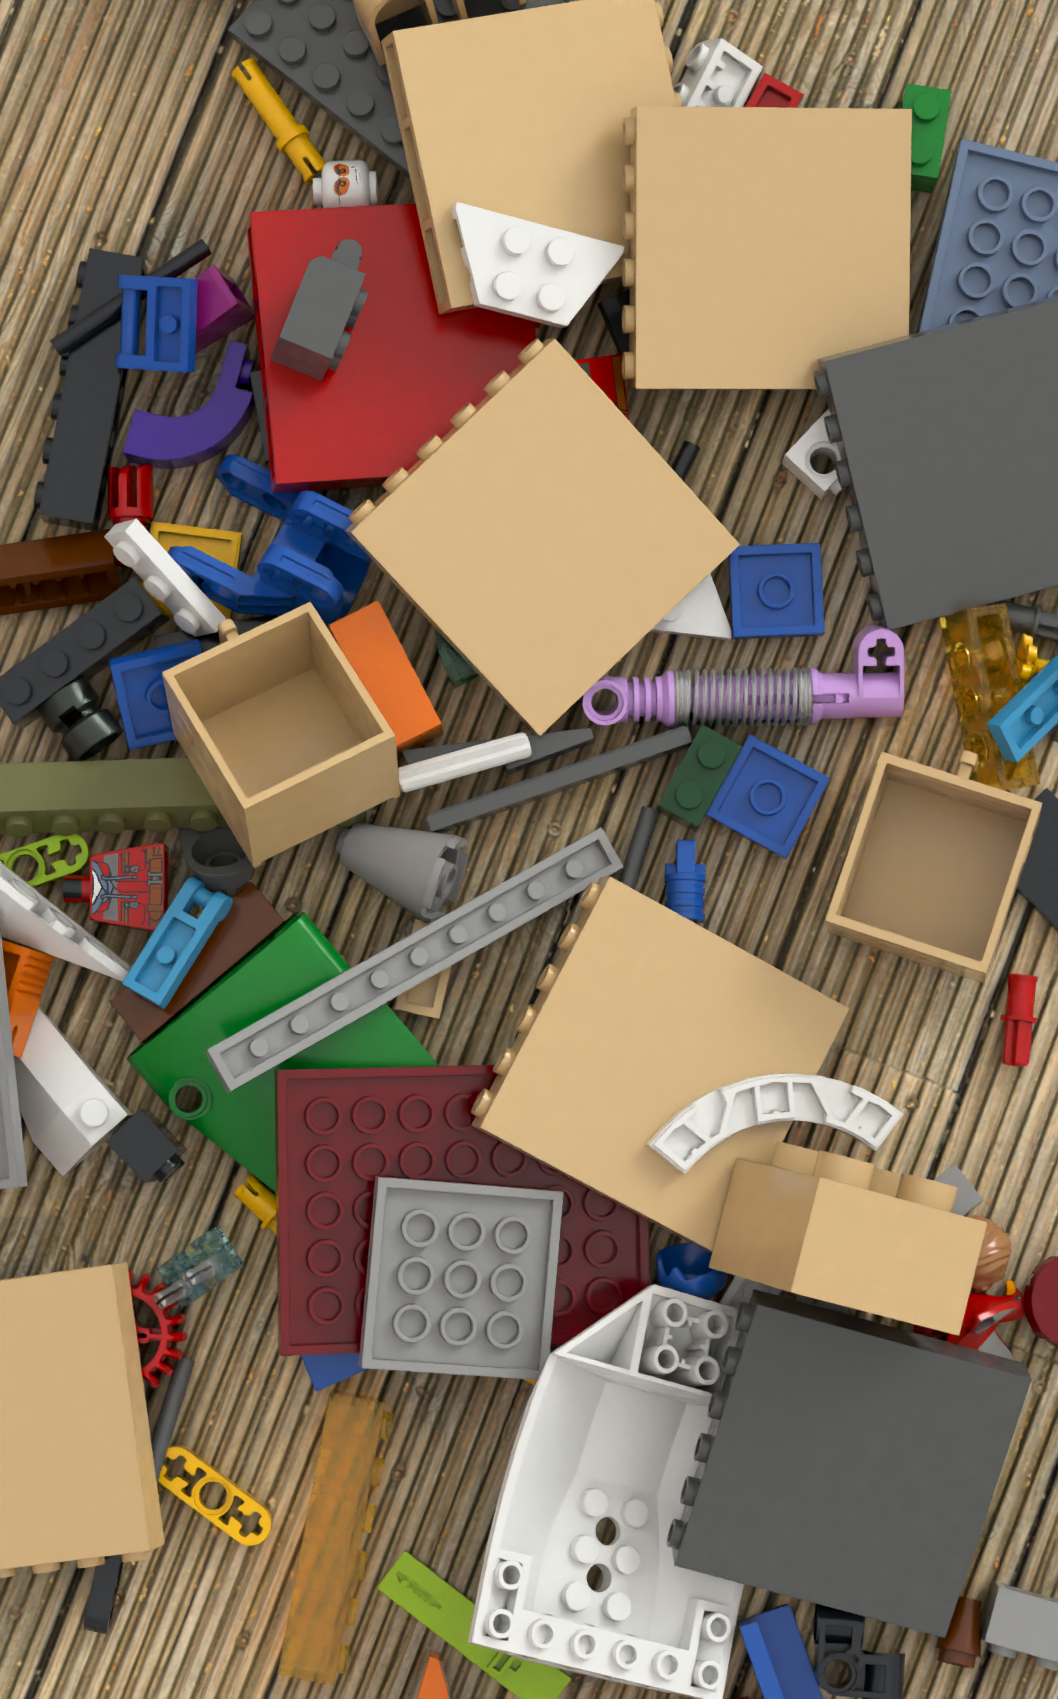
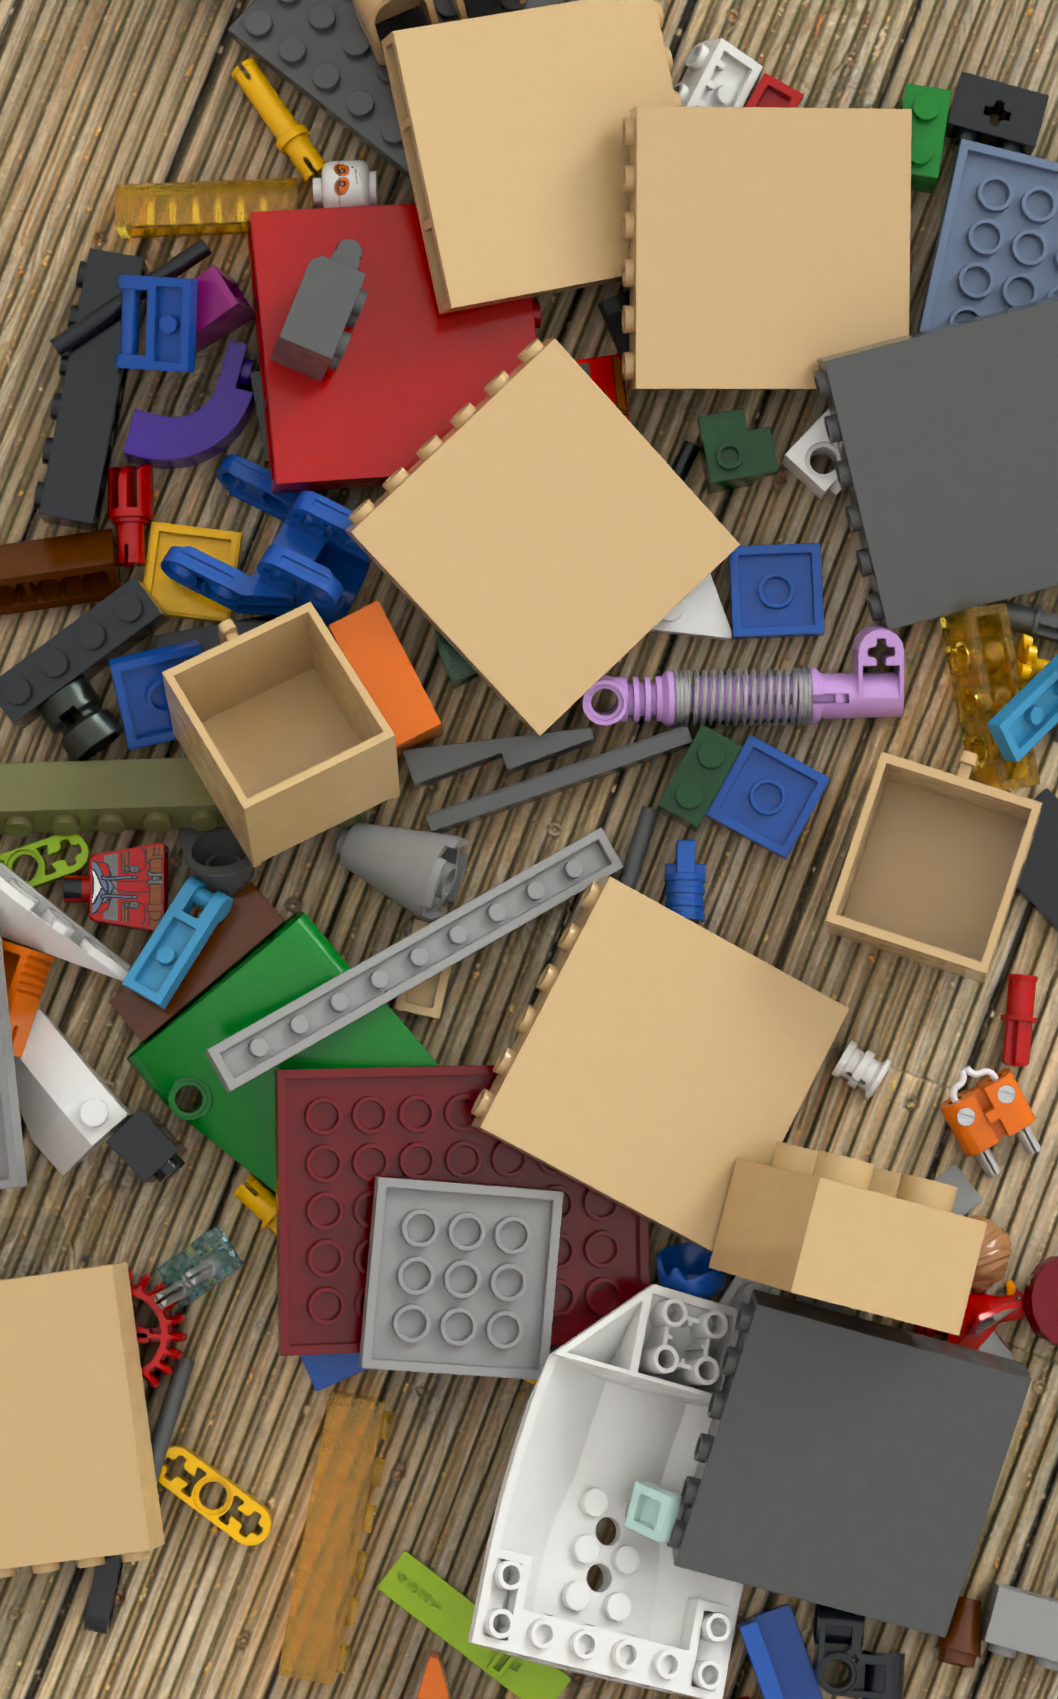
(164, 578): white plate -> none
(199, 206): none -> clear yellow brick
(464, 762): white axle -> none
(530, 266): white wing -> none
(652, 1511): none -> light aqua tile
(733, 454): none -> dark green brick
(769, 1100): white tile -> none
(861, 1069): none -> white bush
(987, 1114): none -> orange piece
(1018, 112): none -> black brick

